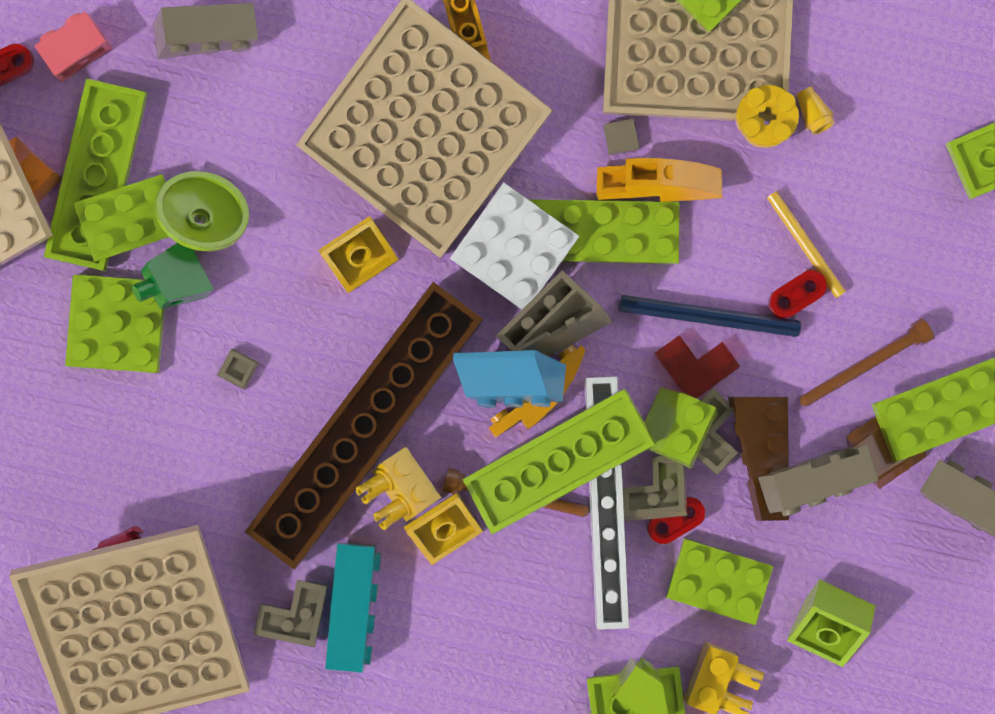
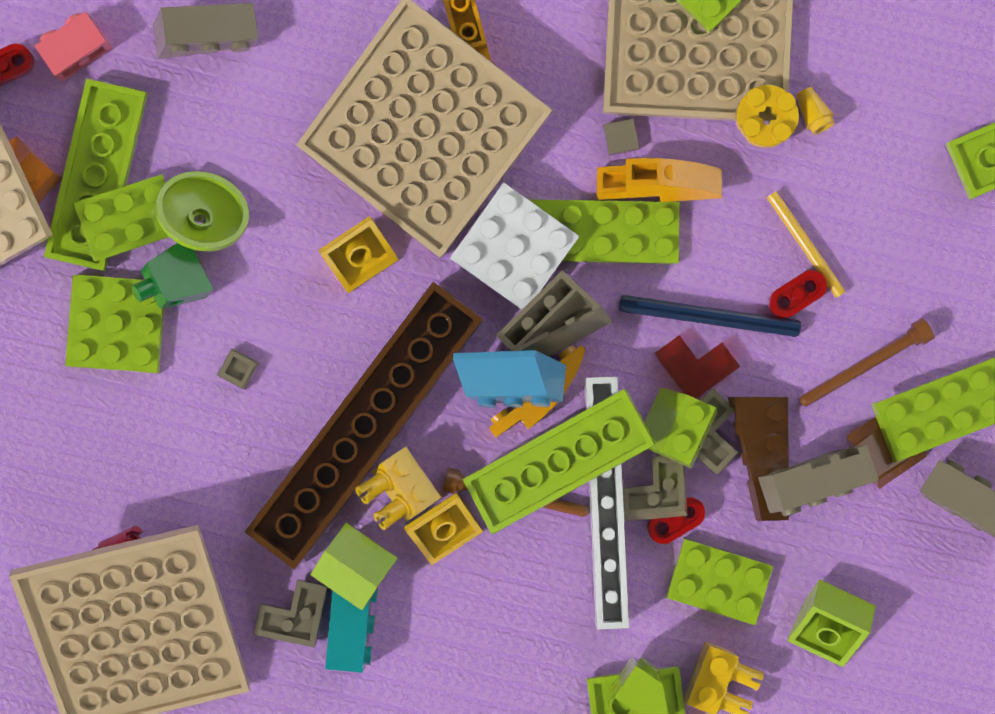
(353, 566): none -> lime slope

